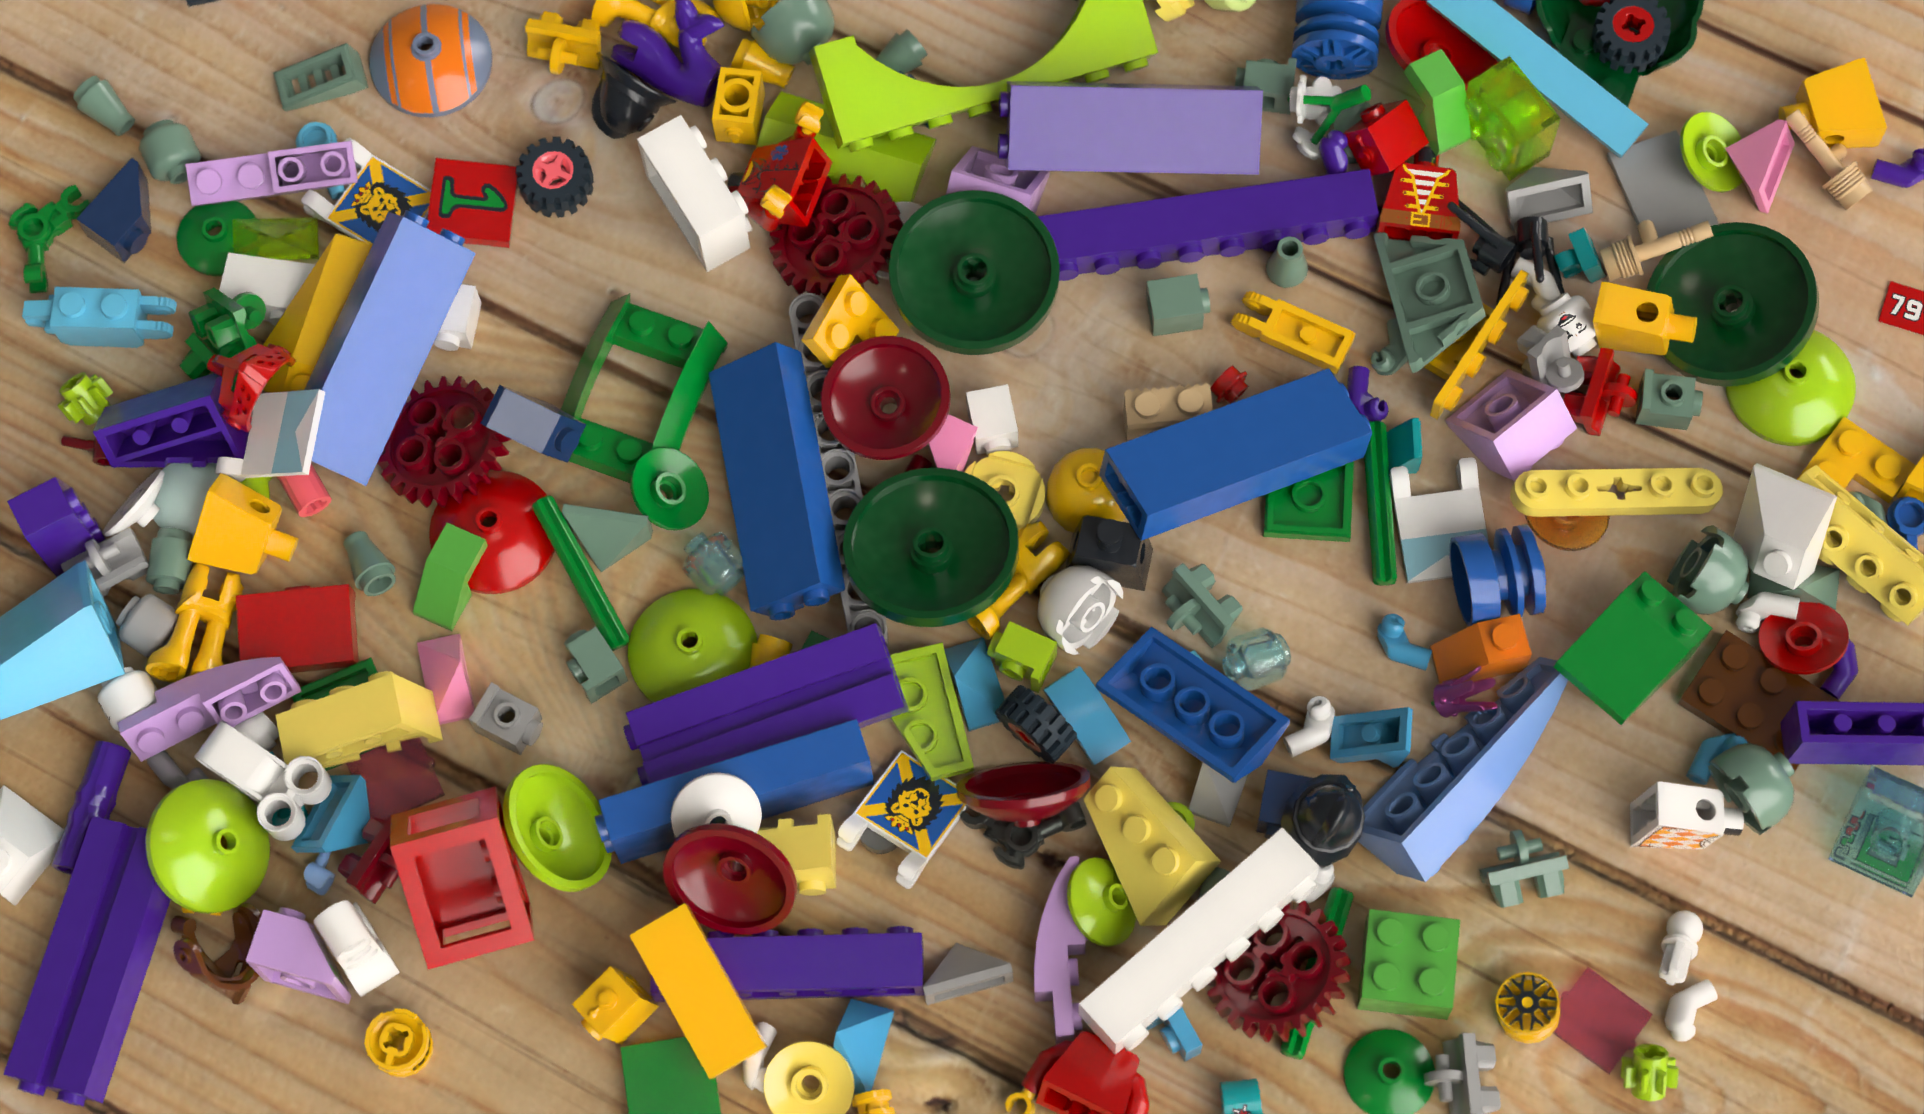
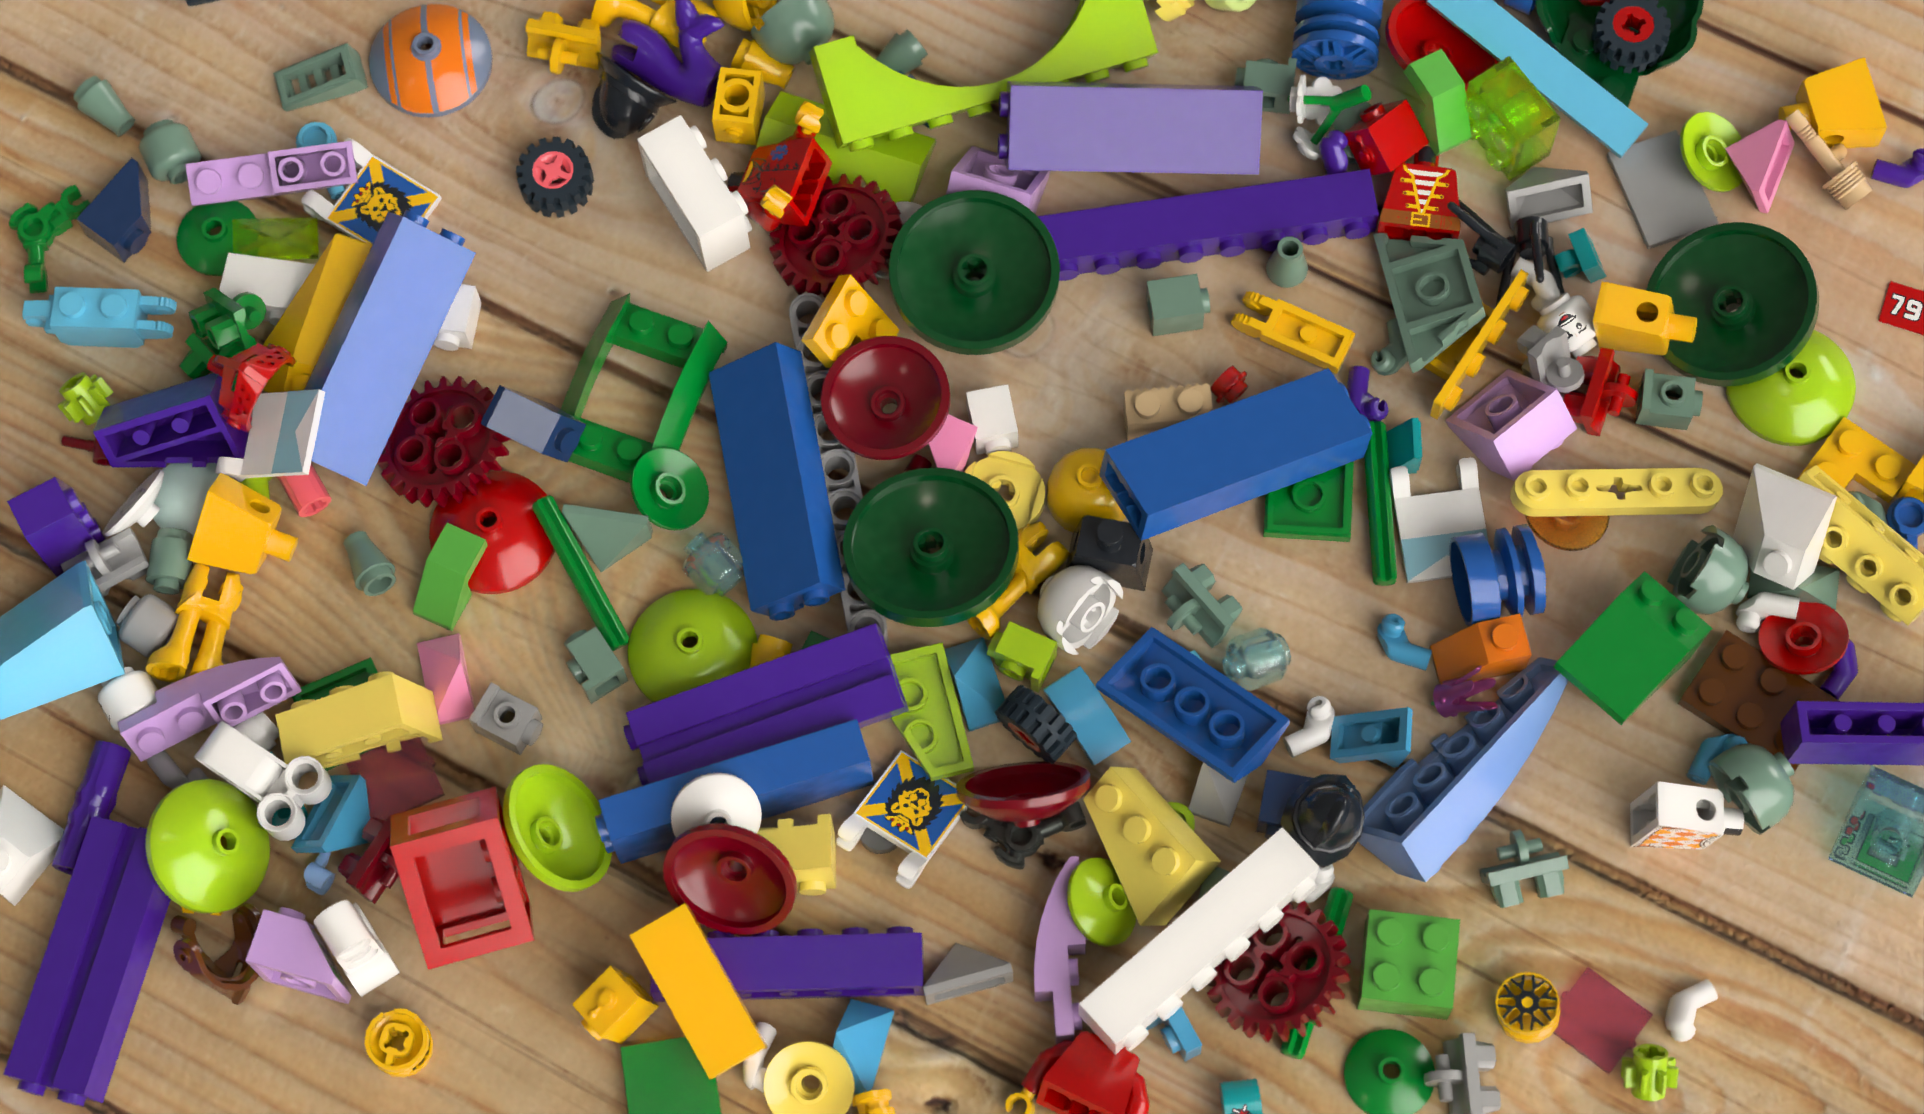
(301, 625): red container -> none
(473, 201): red tile -> none
(1624, 259): tan piece -> none
(1680, 946): white axle -> none

